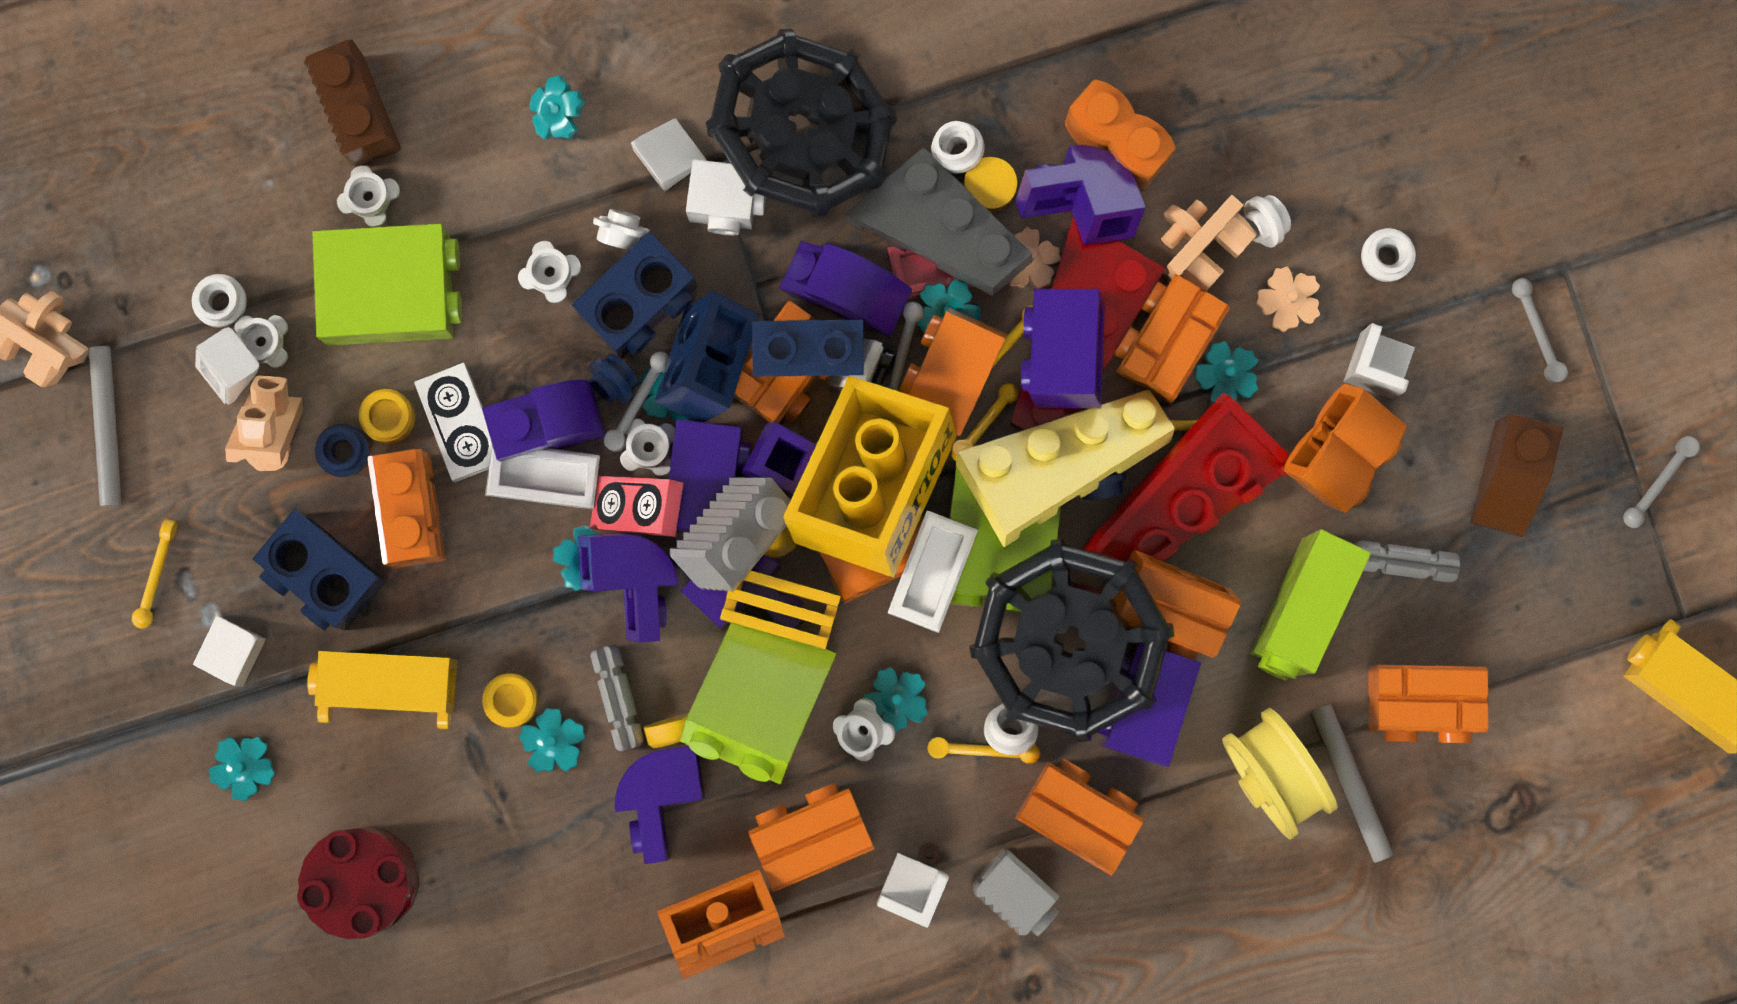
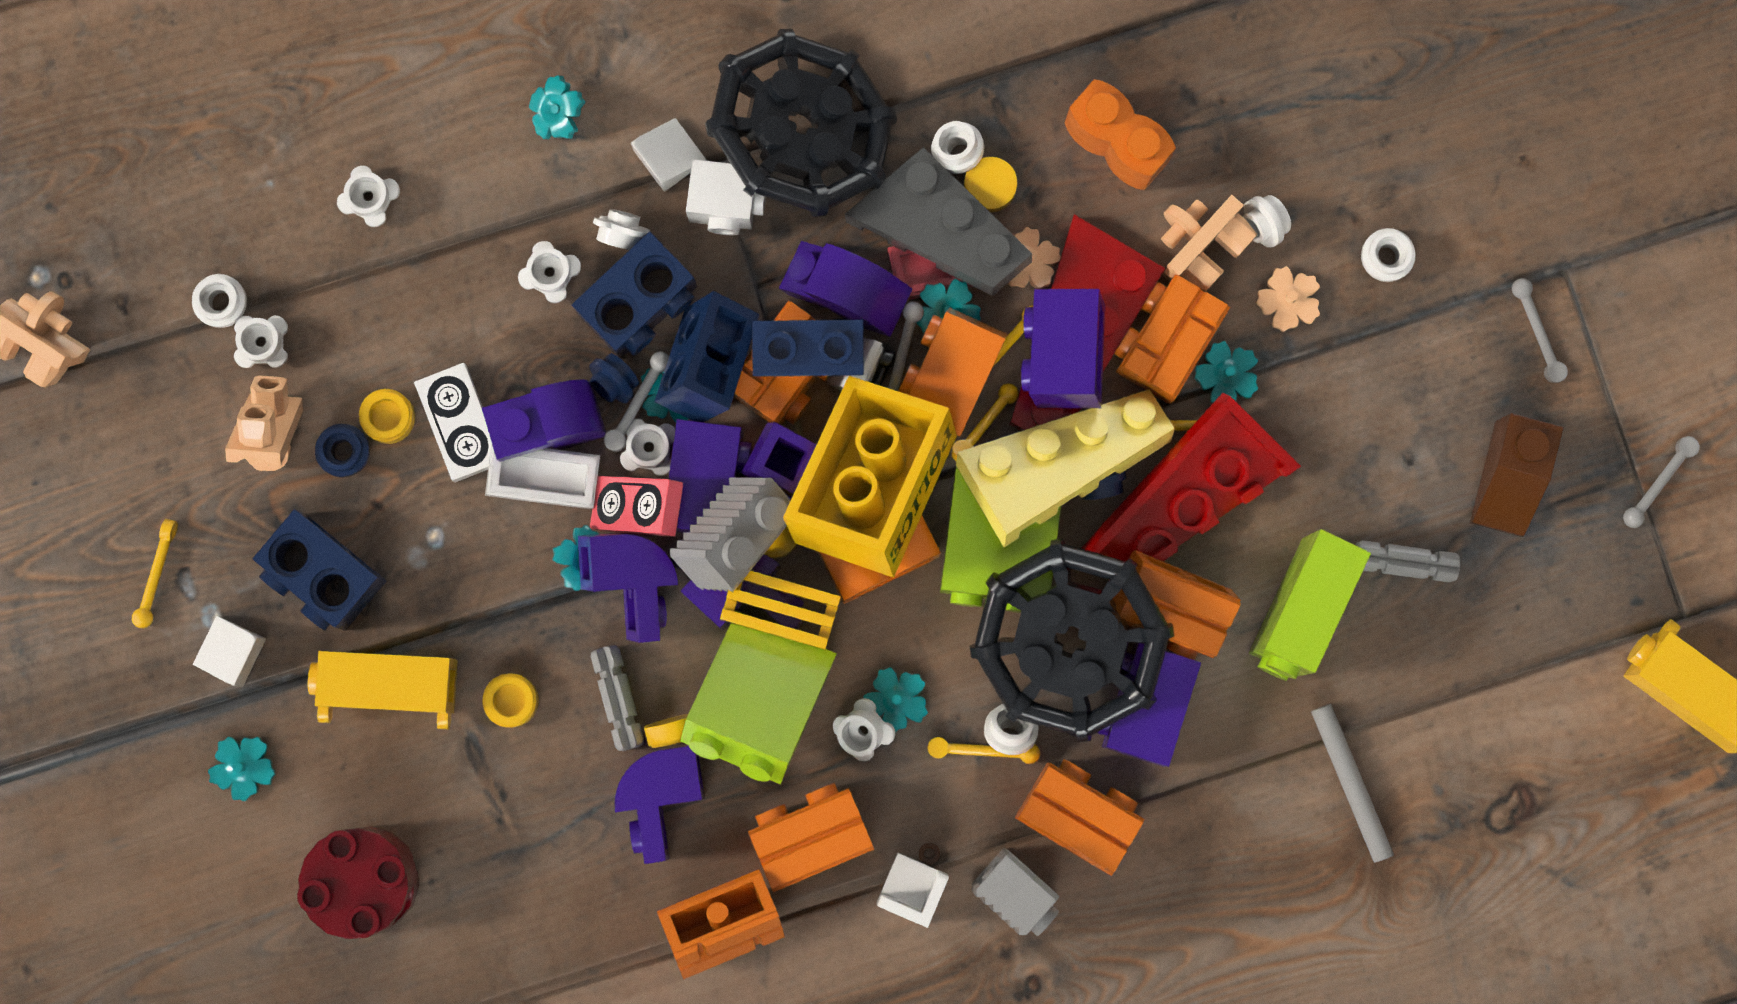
(105, 426): light grey bar -> none
(226, 364): white slope -> none
(352, 103): reddish brown brick -> none
(385, 284): lime brick -> none
(406, 508): orange brick -> none
(552, 741): teal plant -> none
(932, 571): white tile -> none
(1092, 187): dark purple brick -> none
(1279, 773): light yellow wheel -> none
(1345, 448): orange brick -> none
(1379, 363): white panel -> none
(1428, 700): orange brick -> none

